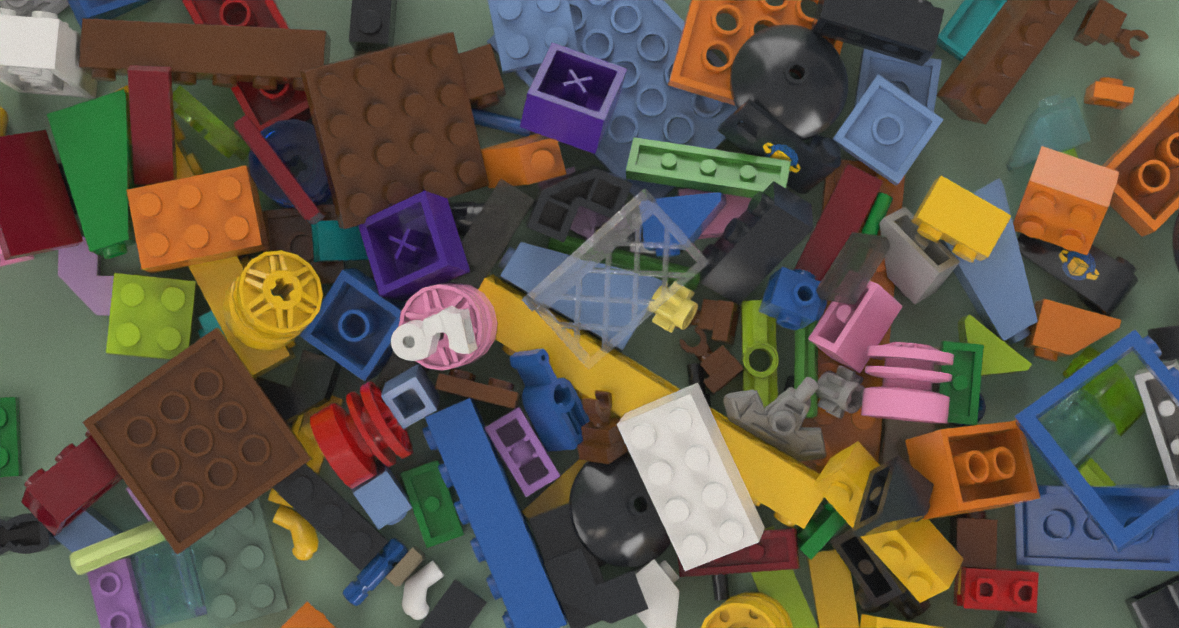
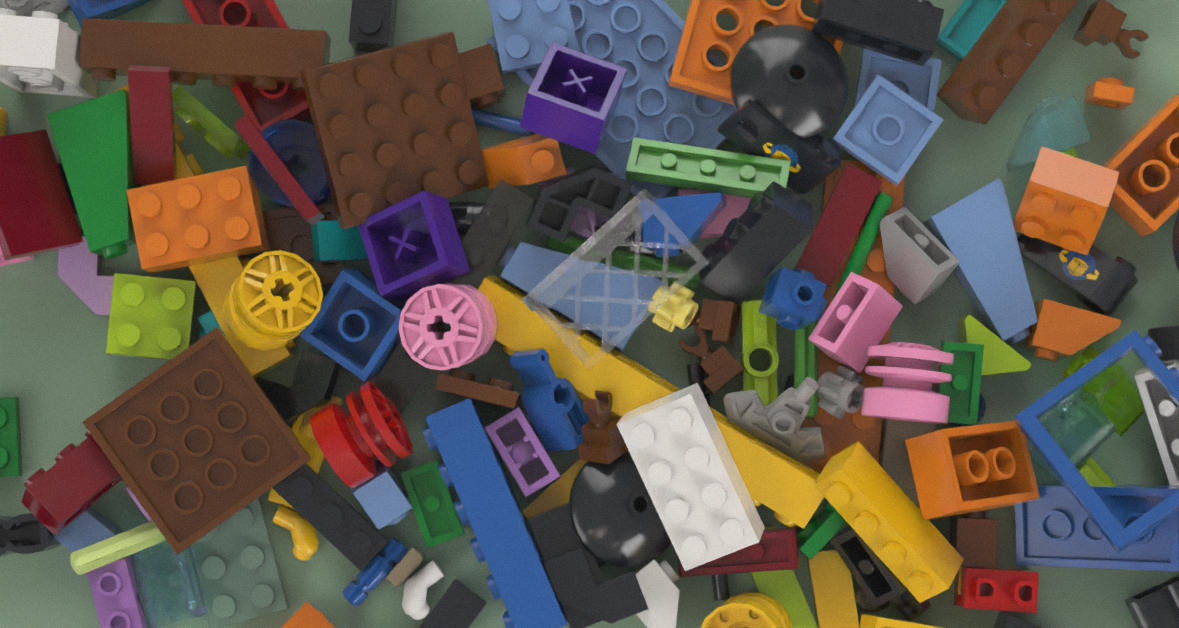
(410, 396): medium blue brick -> none
(420, 338): white leg -> none
(853, 268): clear smoke tile -> none
(892, 498): black slope -> none
(960, 220): yellow brick -> none

